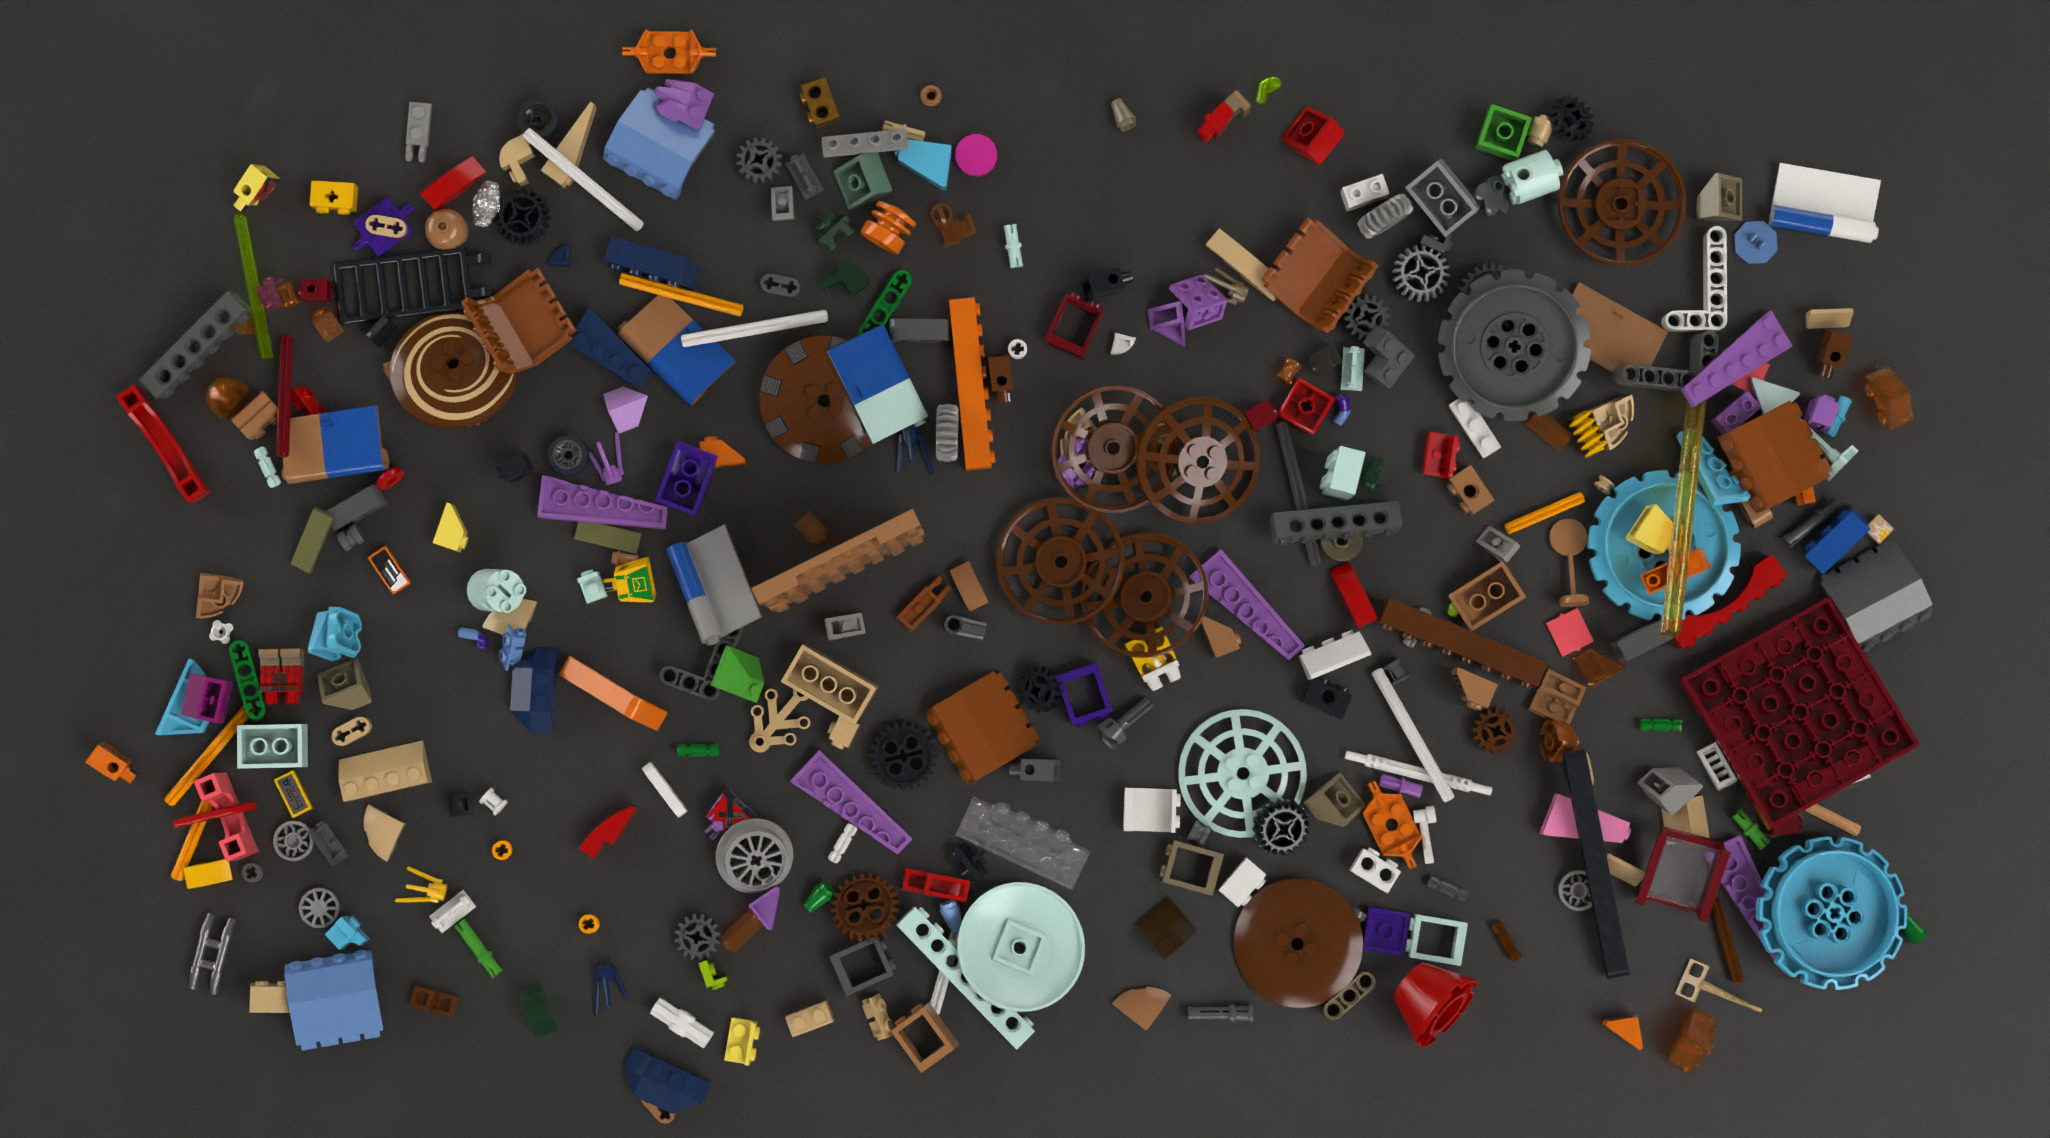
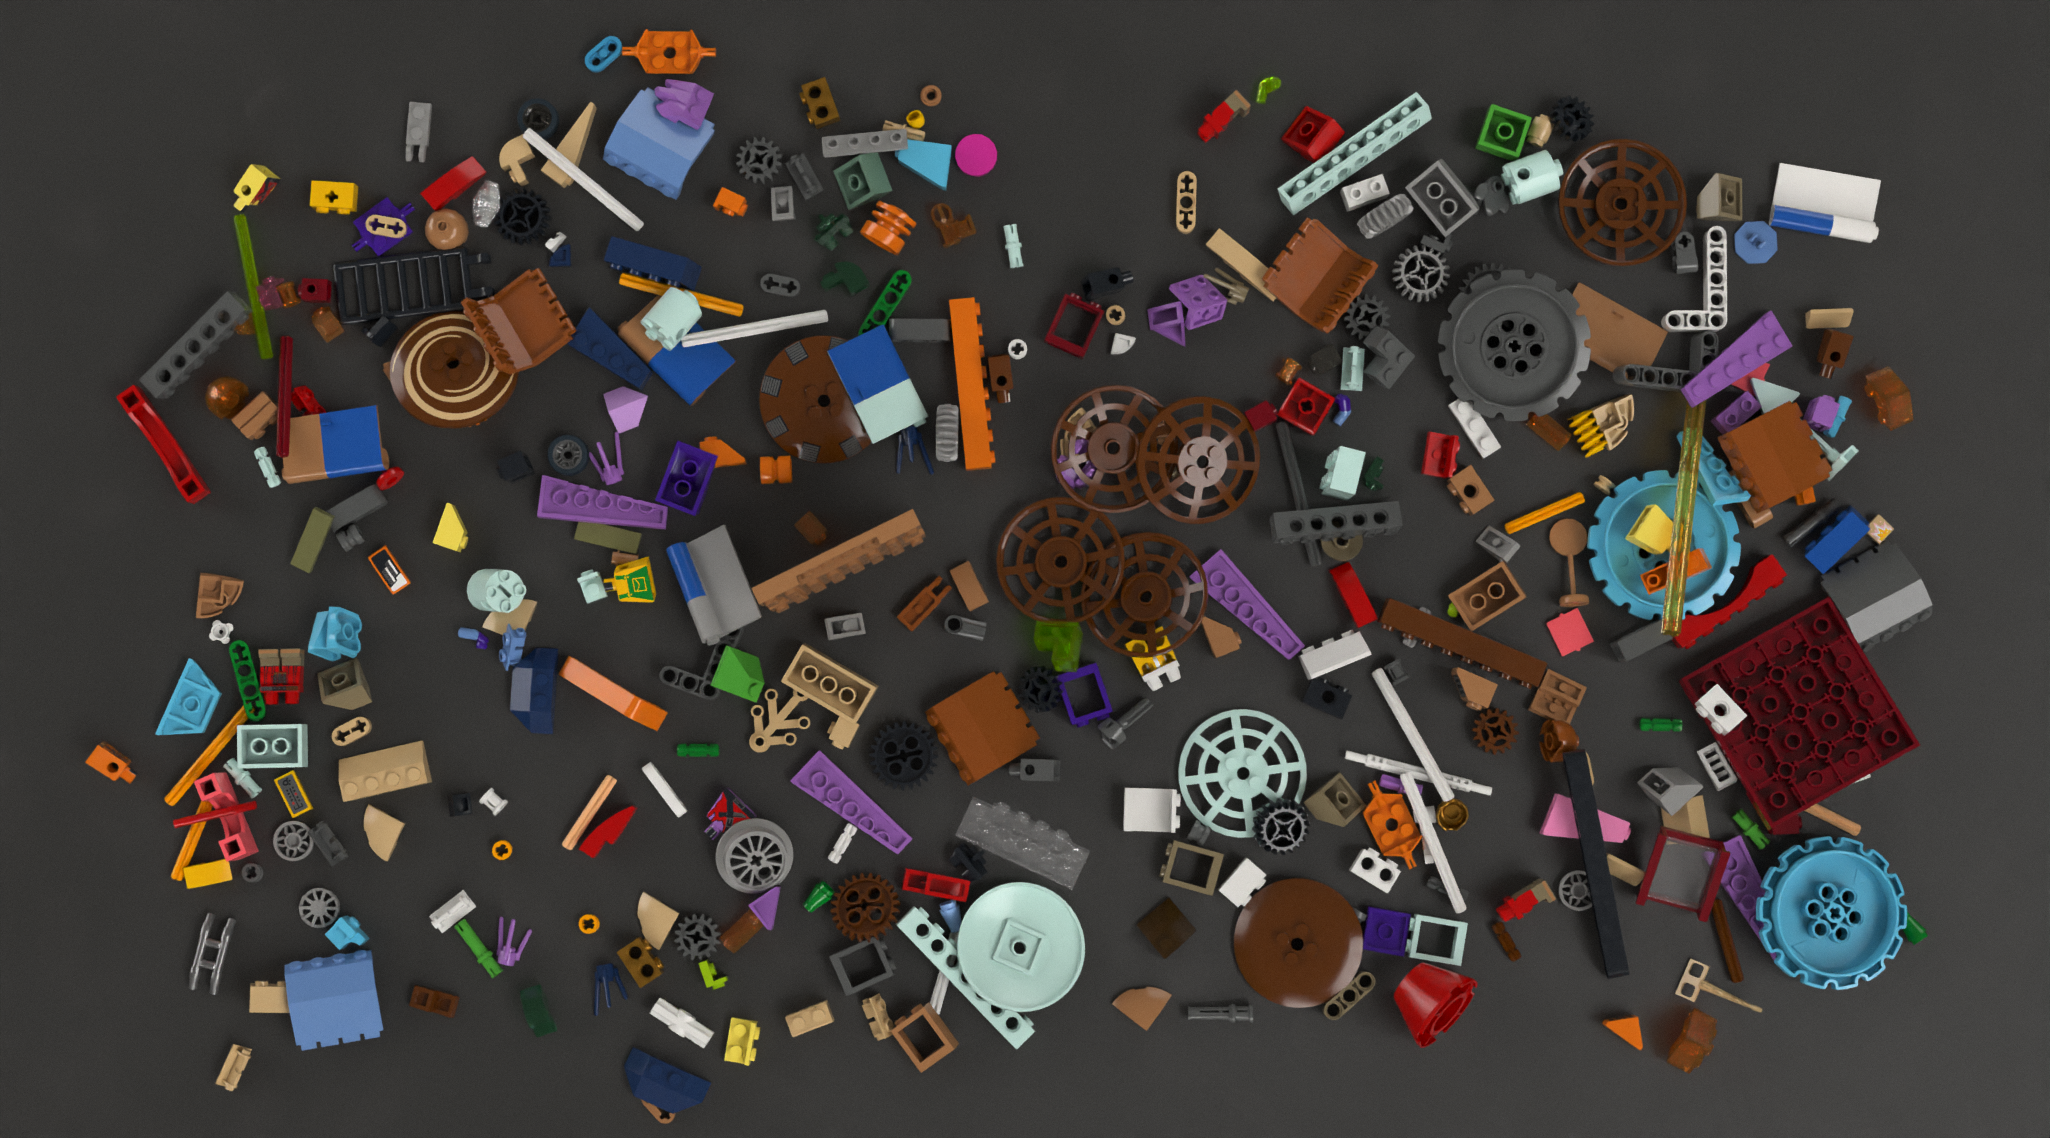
(206, 698): magenta slope -> none
(233, 1067): none -> tan hinge
(242, 778): none -> light aqua pin
(436, 890): yellow plant -> none
(506, 953): none -> medium lavender plant
(553, 244): none -> white tile
(589, 812): none -> light nougat axle
(602, 52): none -> dark azure plate
(636, 965): none -> pearl gold brick
(655, 919): none -> tan brick
(672, 317): none -> light aqua cylinder
(731, 203): none -> orange brick
(776, 469): none -> orange wheel
(915, 119): none -> yellow hinge
(1063, 640): none -> clear neon green brick
(1112, 320): none -> tan bush
(1124, 117): dark tan cone -> none
(1180, 217): none -> tan beam
(1354, 153): none -> light aqua brick
(1433, 842): none -> white axle
(1452, 814): none -> pearl gold hair
(1525, 899): none -> red hips
(1596, 667): clear orange slope -> none
(1684, 257): none -> dark grey piece
(1732, 712): none -> white brick

